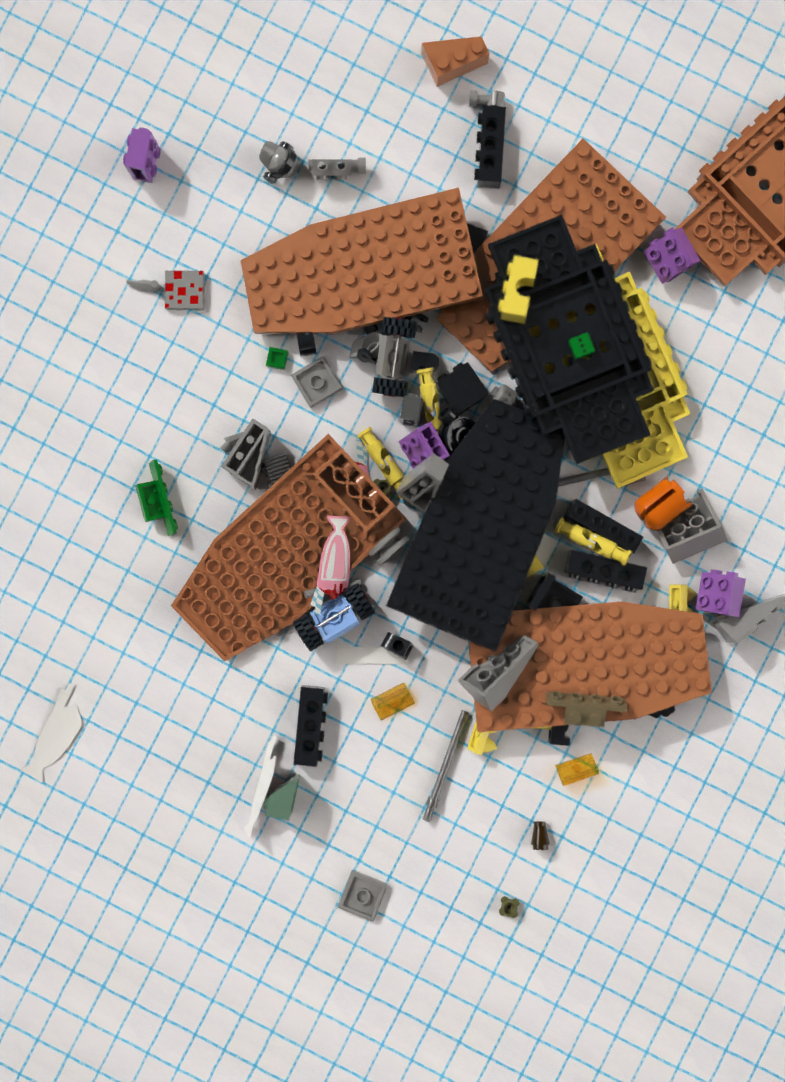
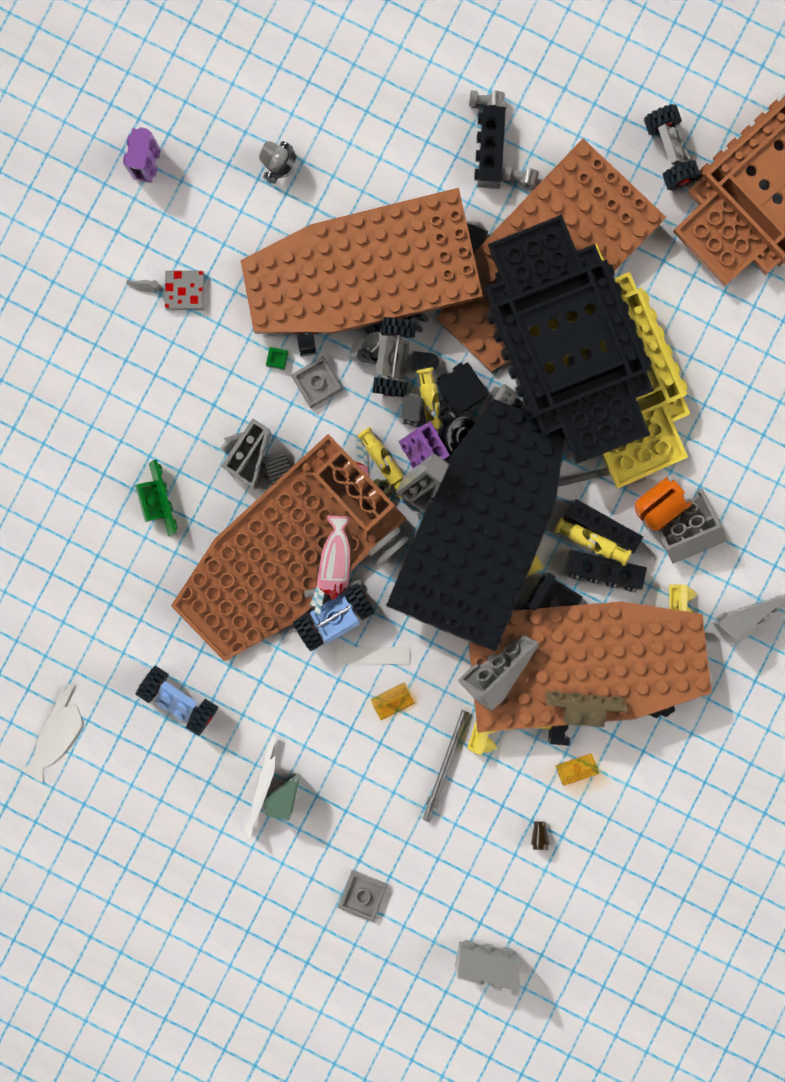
(175, 701): none -> plate
(303, 755): black brick -> none
(331, 168): light grey brick -> none
(397, 645): black leg -> none
(454, 57): nougat wedge -> none
(489, 965): none -> light grey wedge
(512, 912): olive plate -> none
(521, 273): light yellow arch -> none
(527, 179): none -> light grey leg
(581, 345): green tile -> none
(664, 122): none -> black plate
(671, 255): medium lavender brick -> none
(720, 593): medium lavender brick -> none

